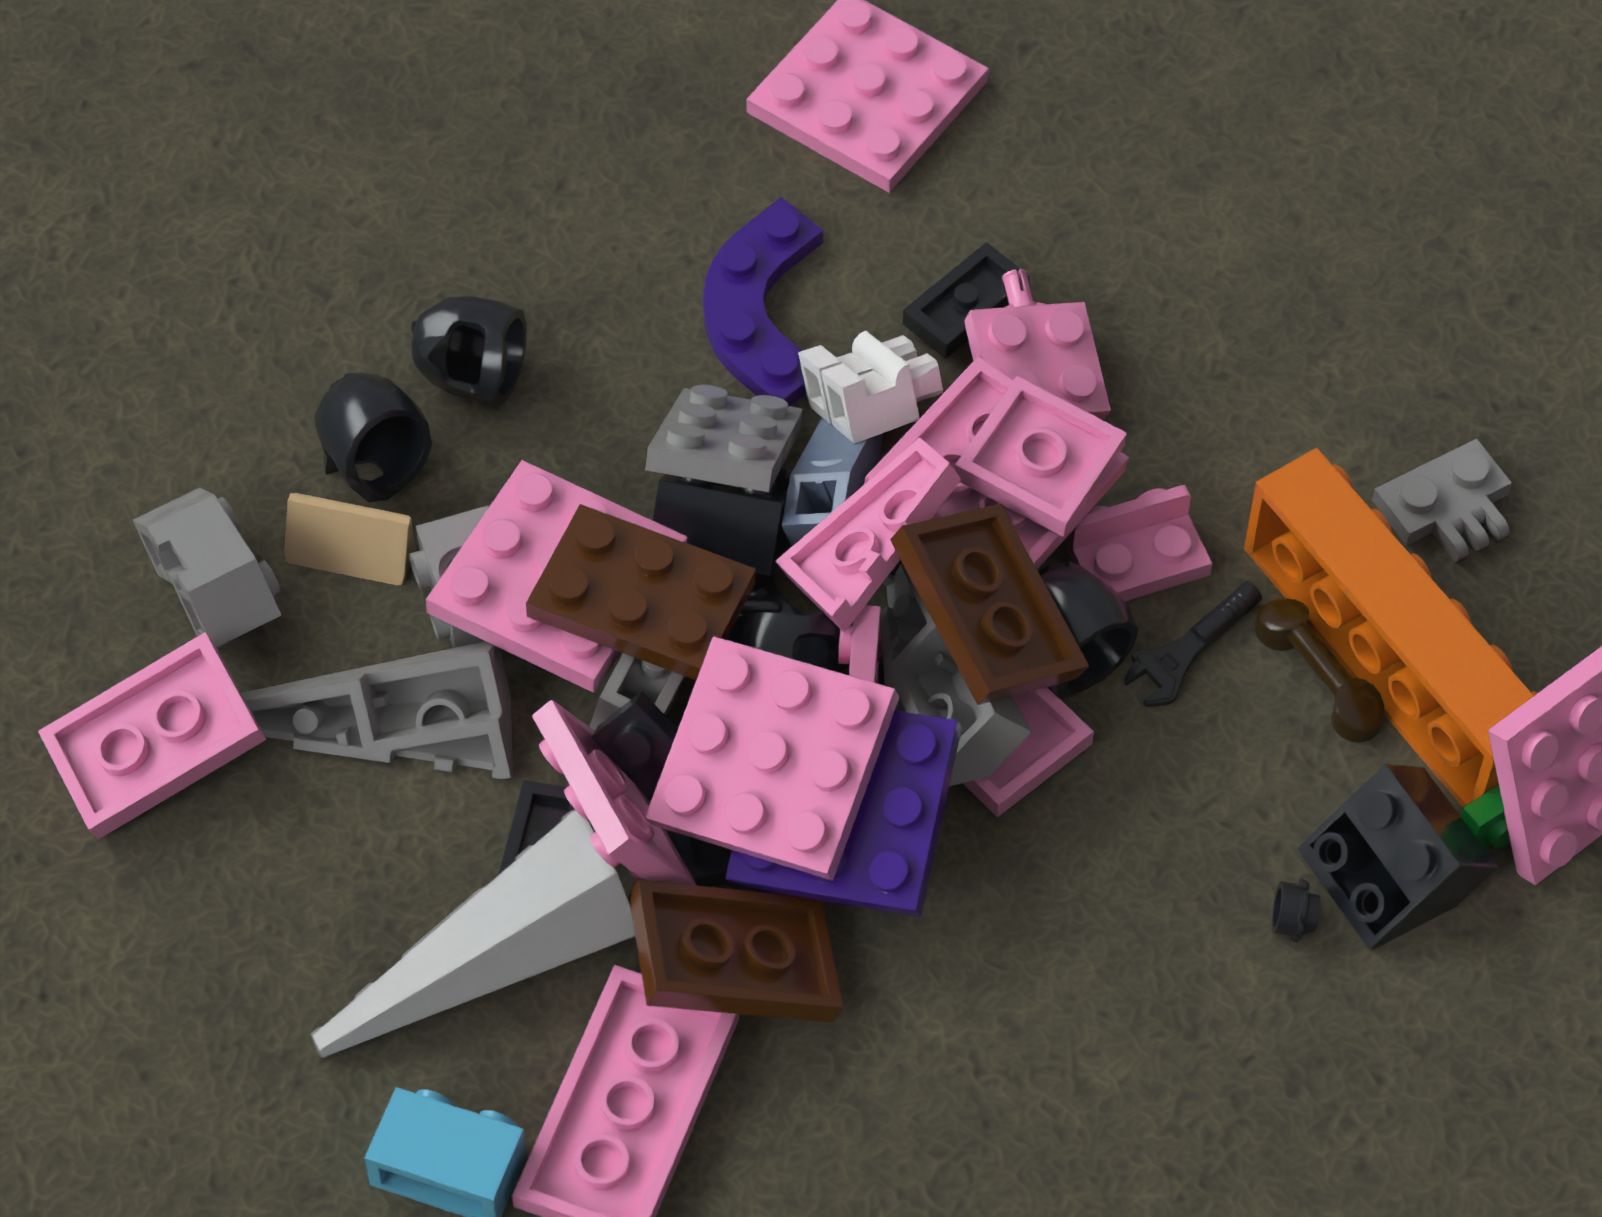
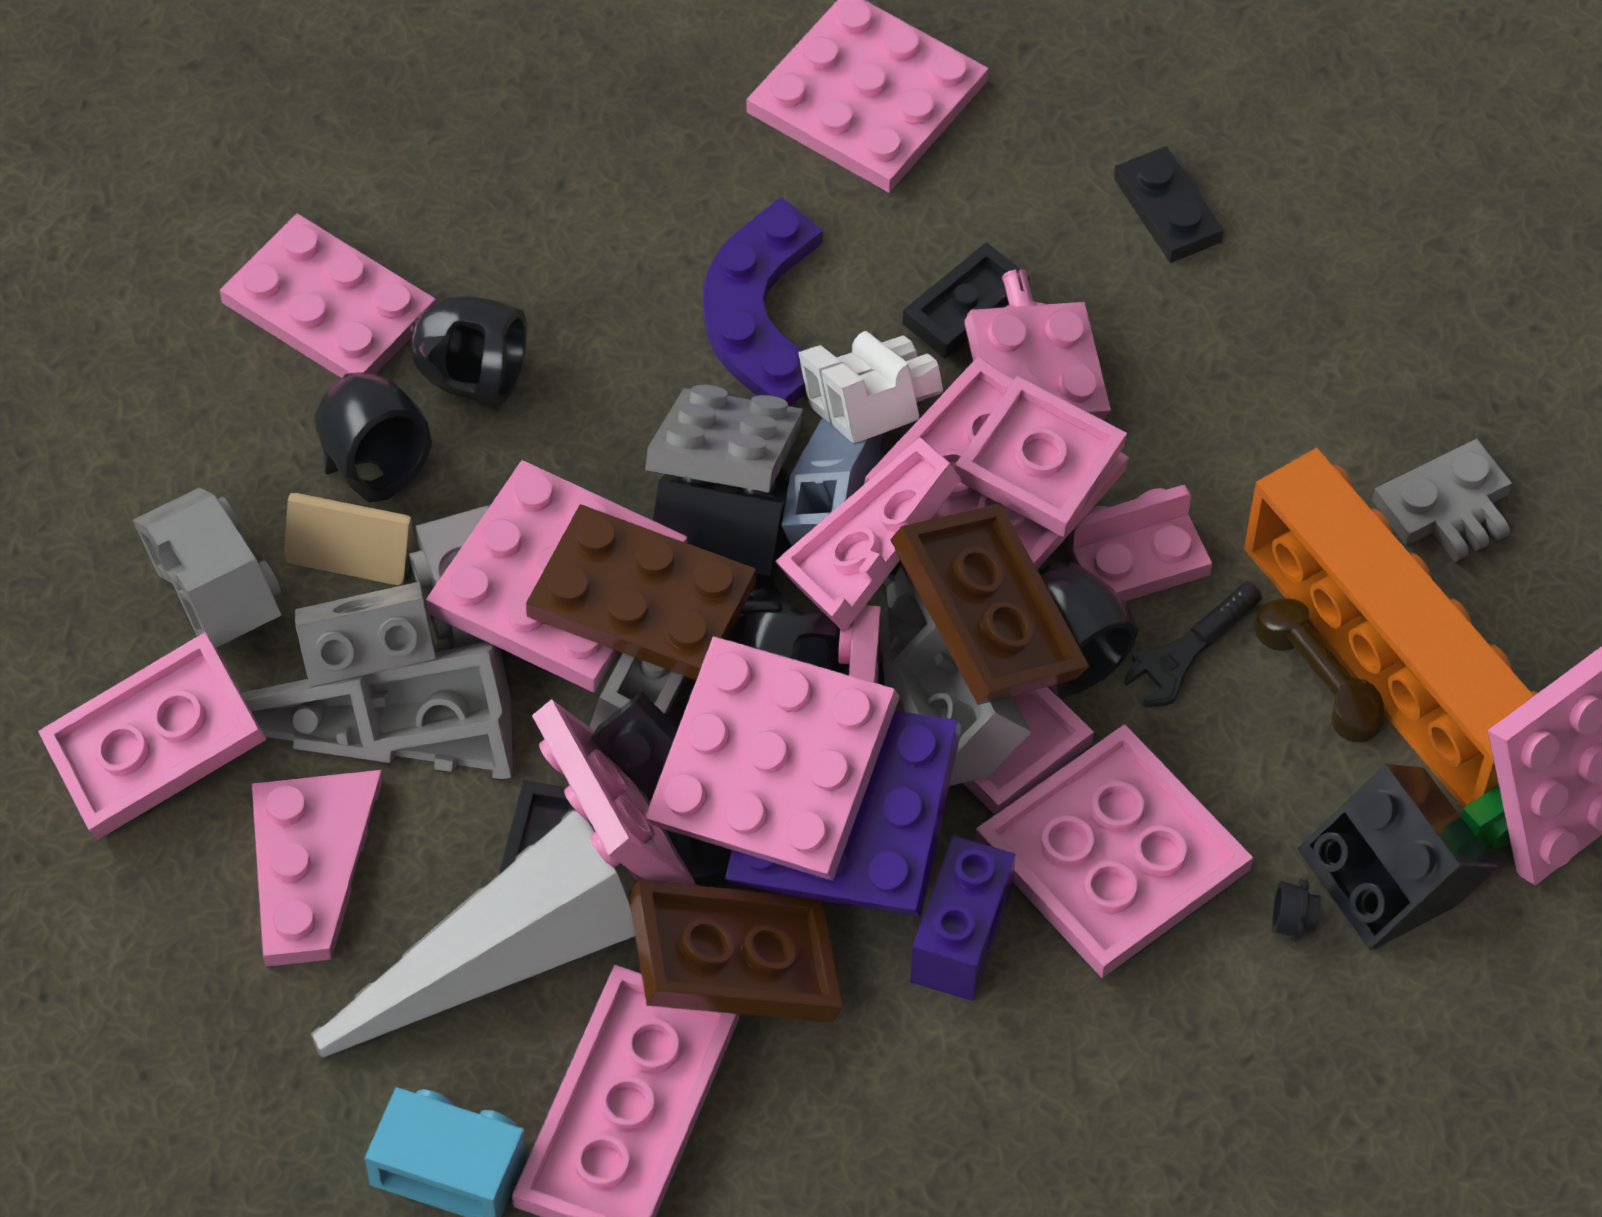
(307, 858): none -> bright pink wing
(326, 299): none -> bright pink plate
(364, 634): none -> light grey brick
(962, 918): none -> dark purple brick
(1115, 850): none -> bright pink plate
(1168, 204): none -> black plate

